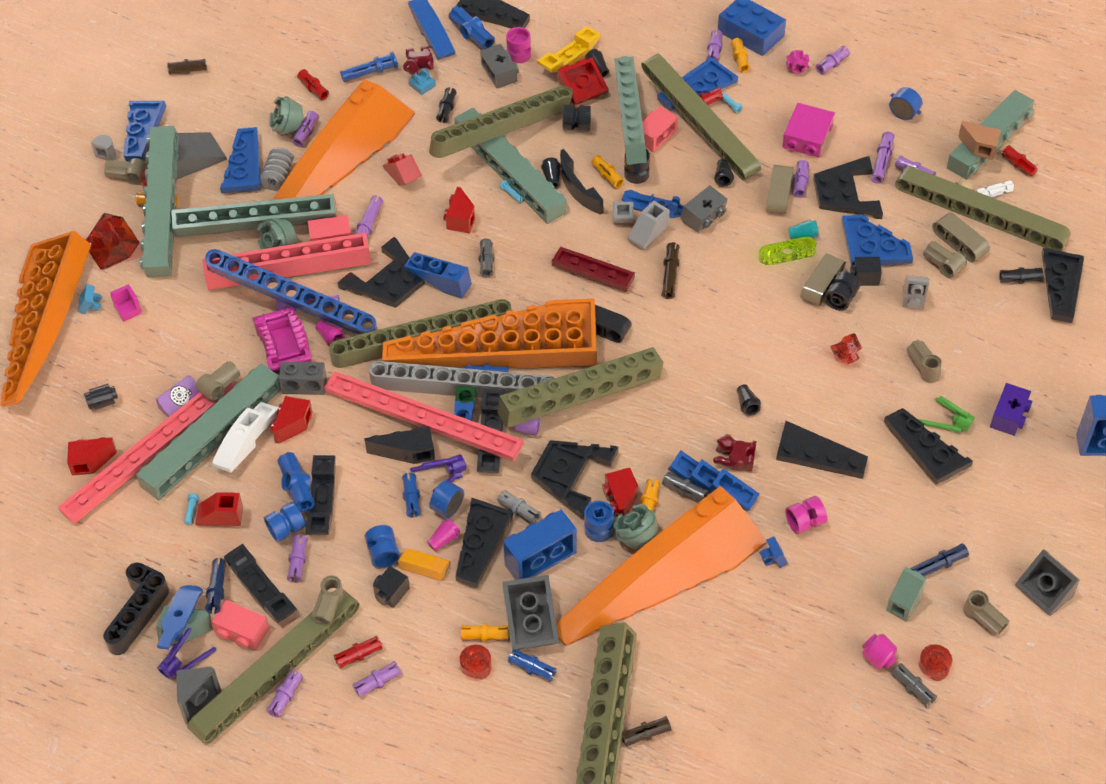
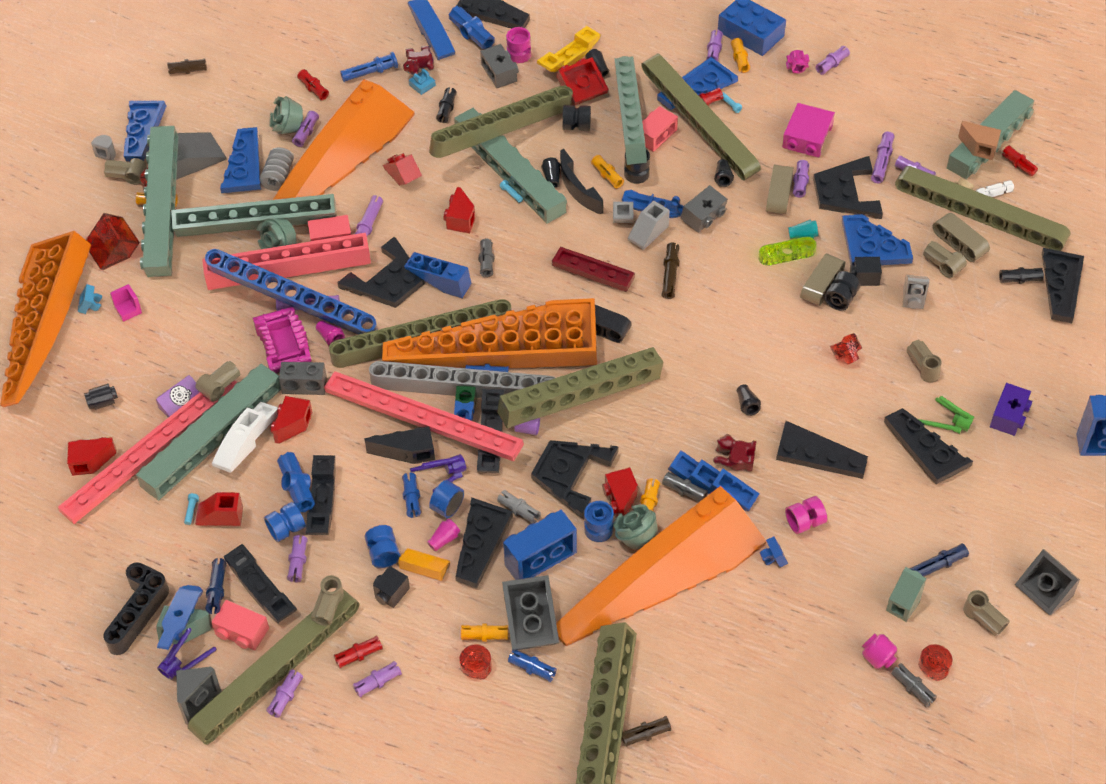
(905, 103): blue piece -> none

